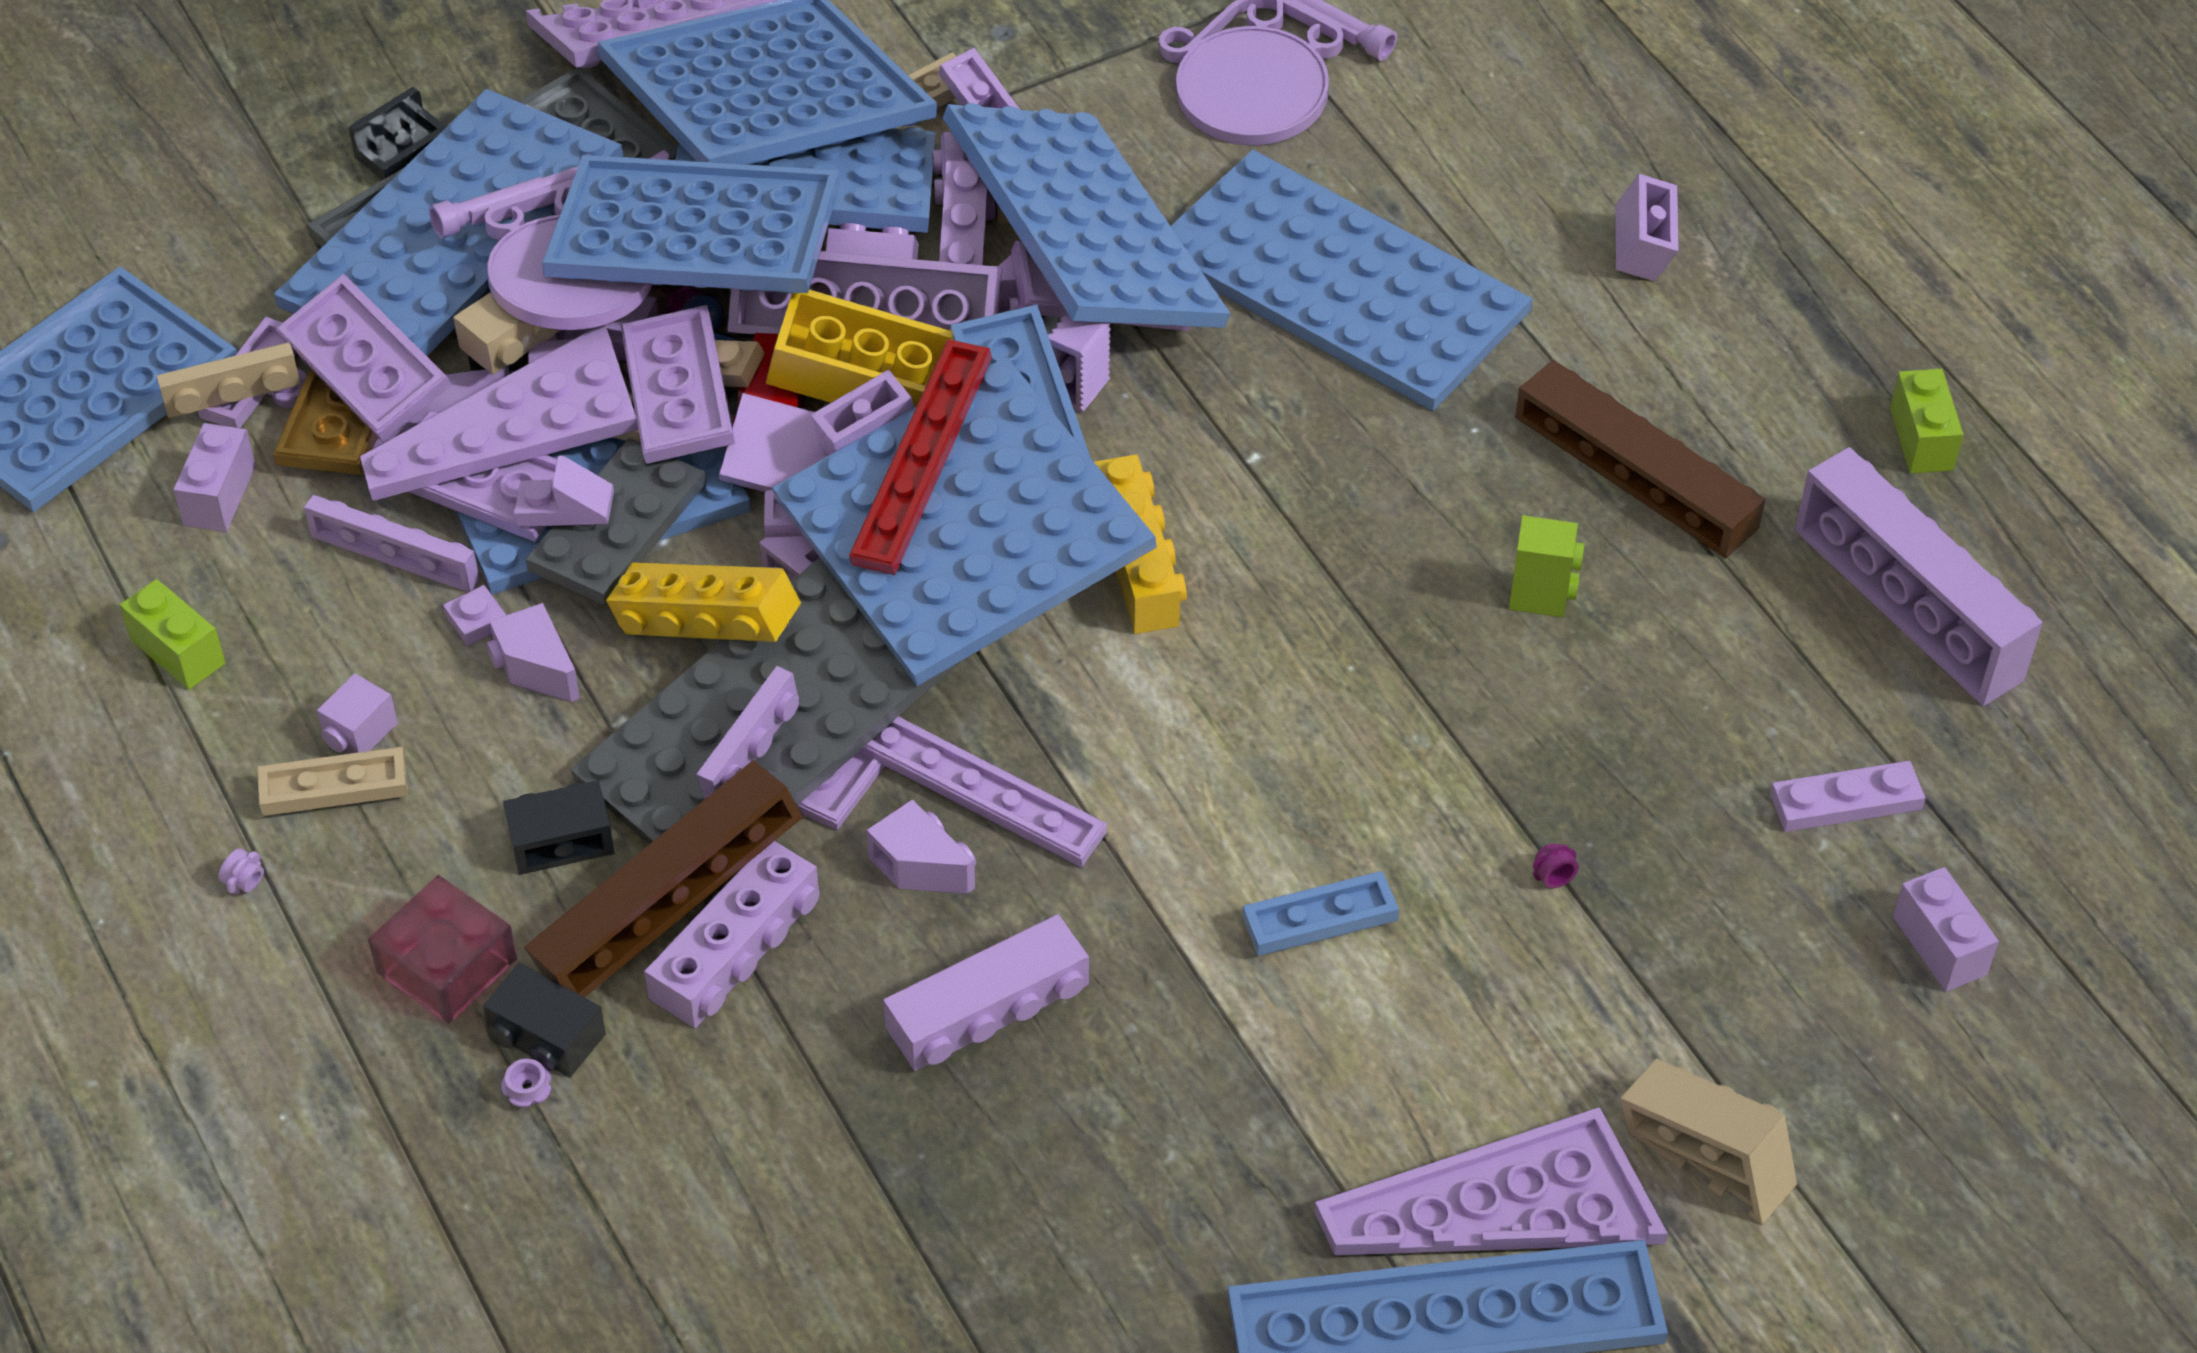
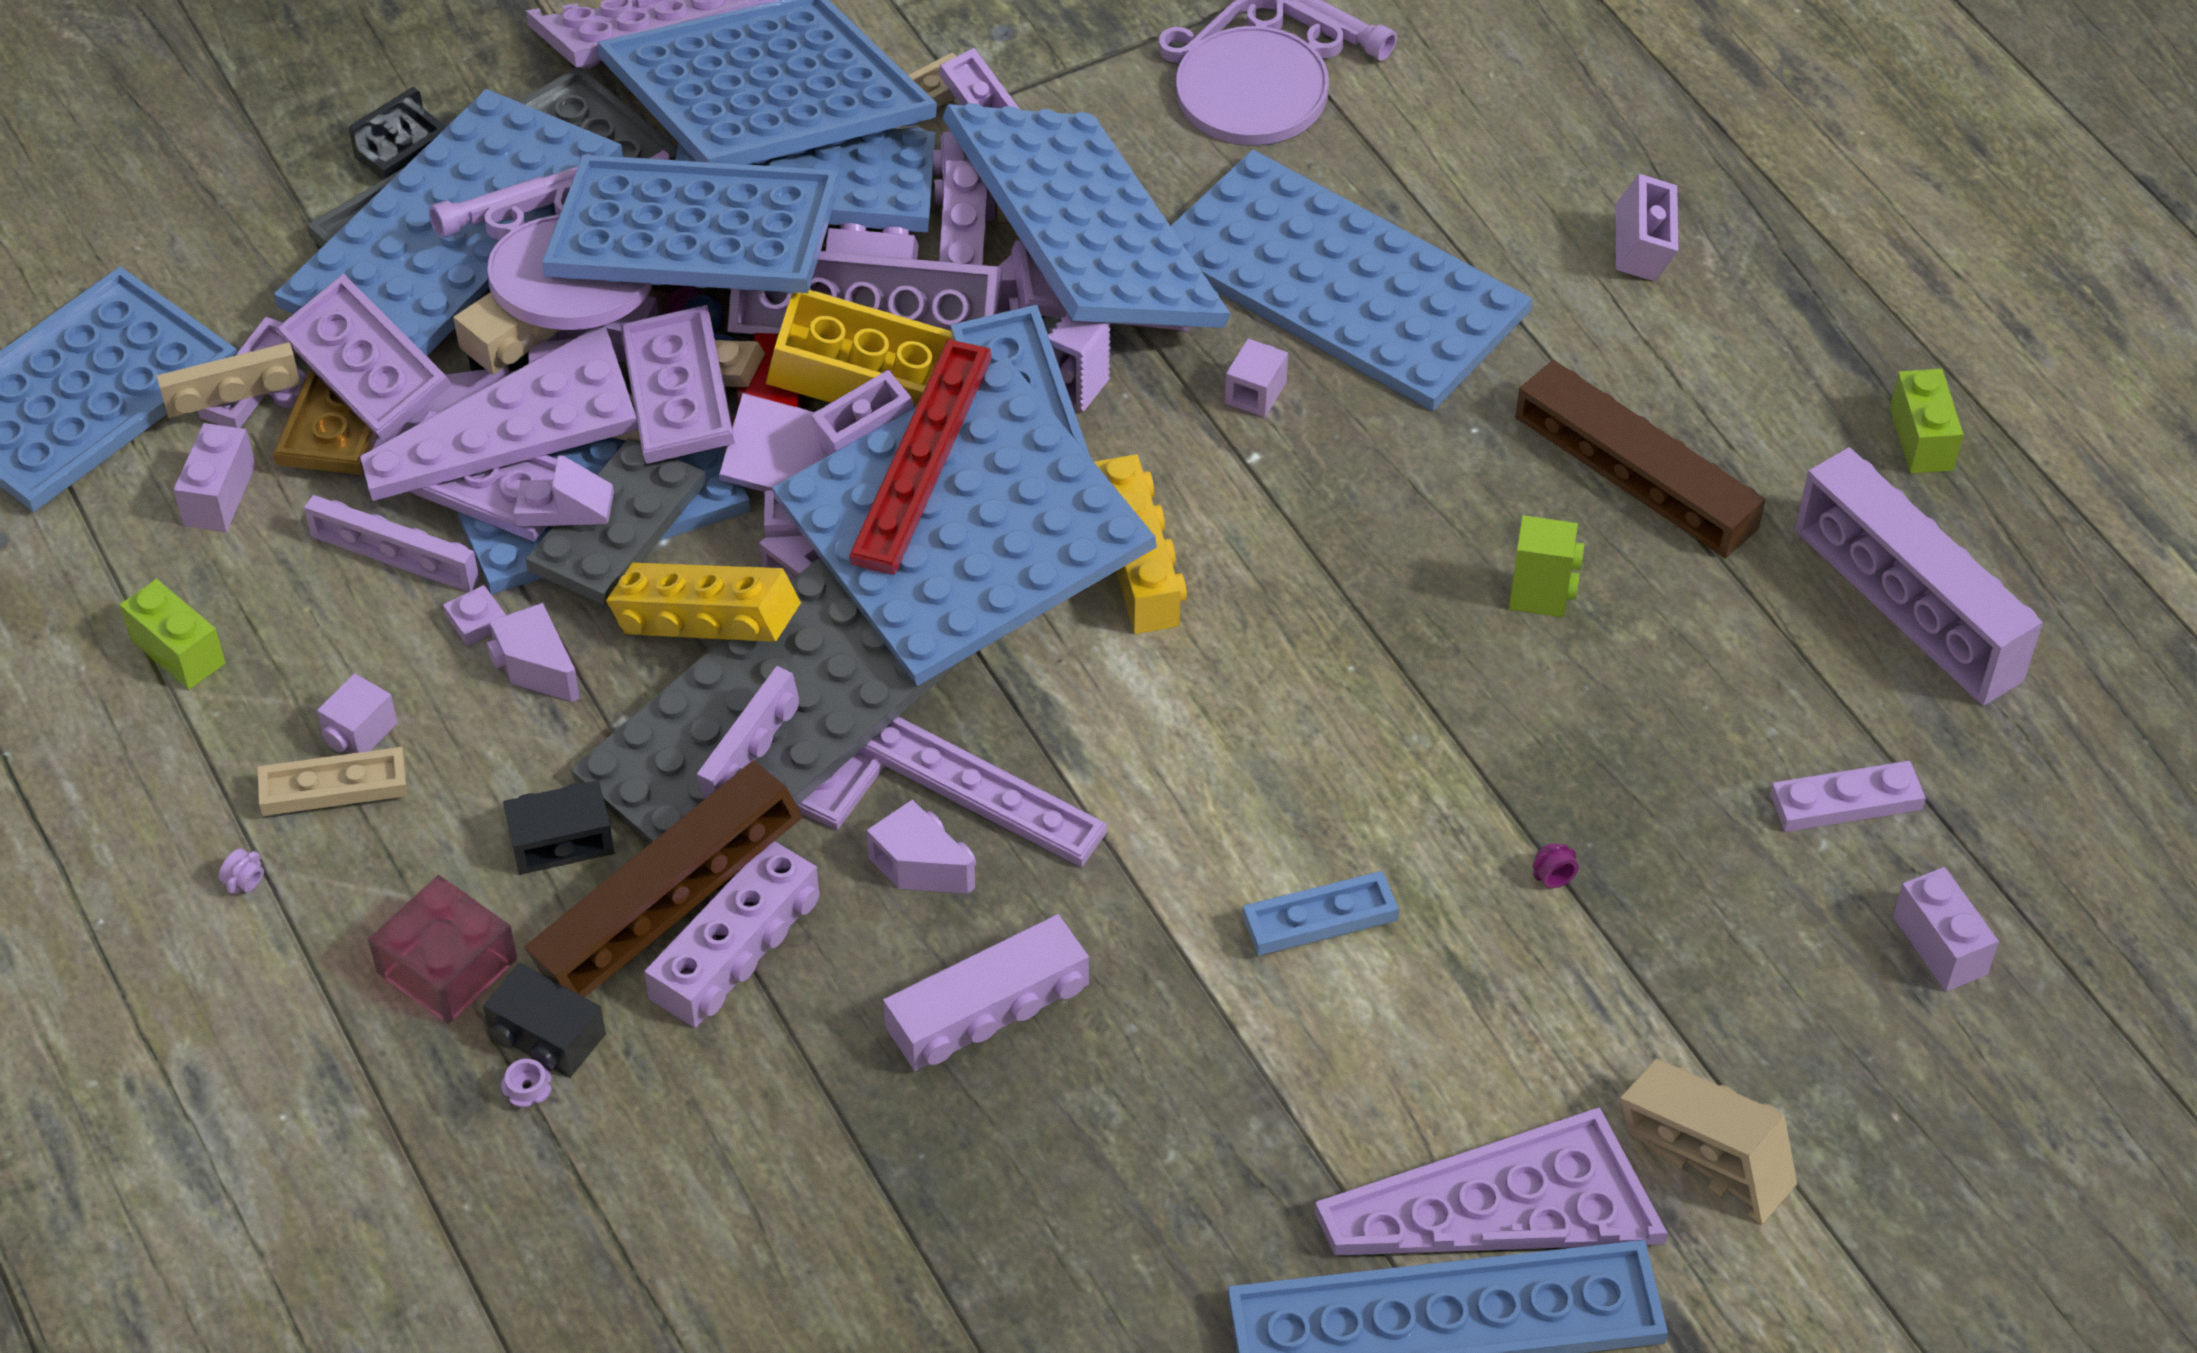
(1256, 378): none -> lavender brick

